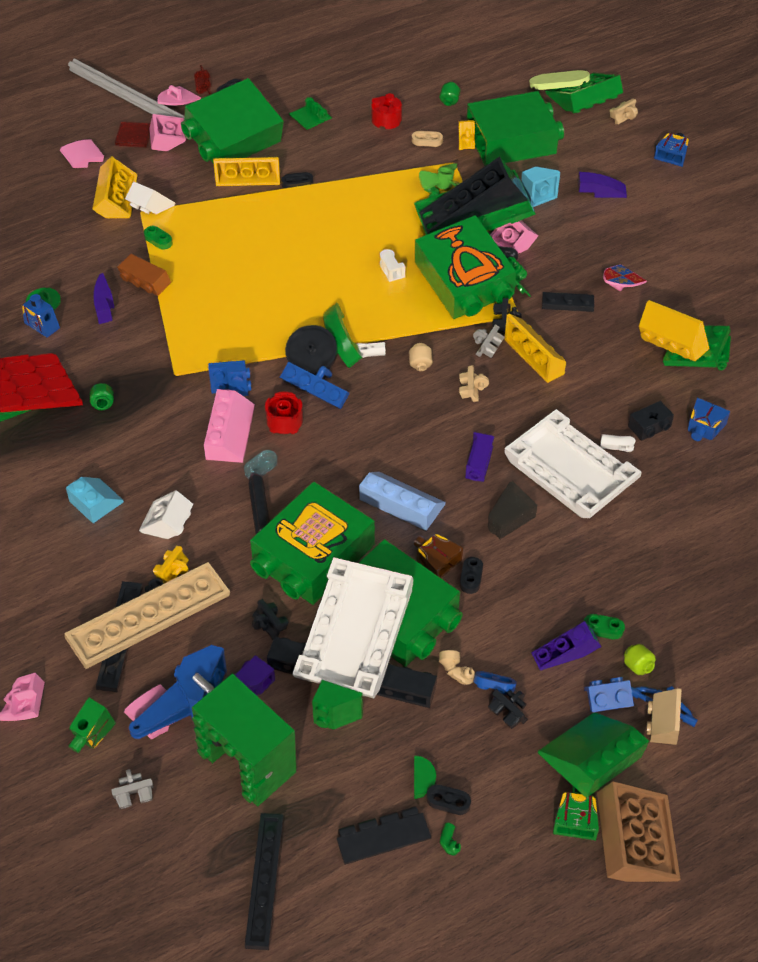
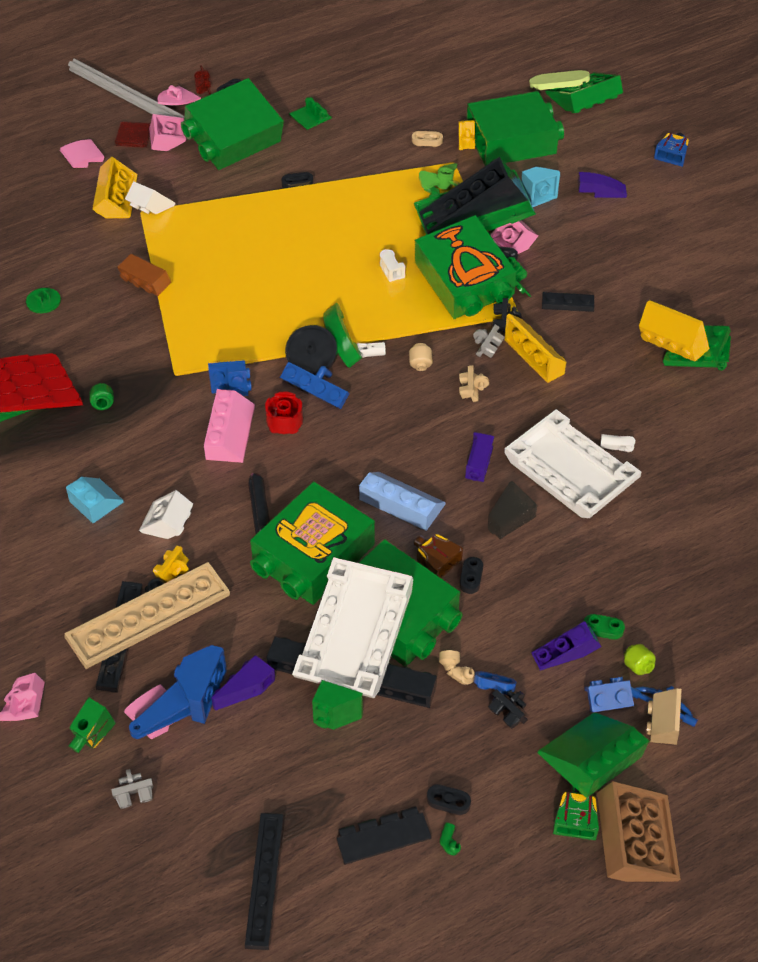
(40, 316): blue torso -> none
(103, 300): dark purple slope -> none
(158, 237): green plate -> none
(244, 727): green piece -> none
(247, 171): yellow slope -> none
(259, 463): clear light blue plate -> none
(266, 619): black hips -> none
(386, 111): red brick -> none
(423, 776): green tile -> none
(449, 94): green head -> none
(621, 277): shield -> none
(625, 111): tan hips -> none
(650, 420): black brick -> none
(707, 420): blue torso -> none

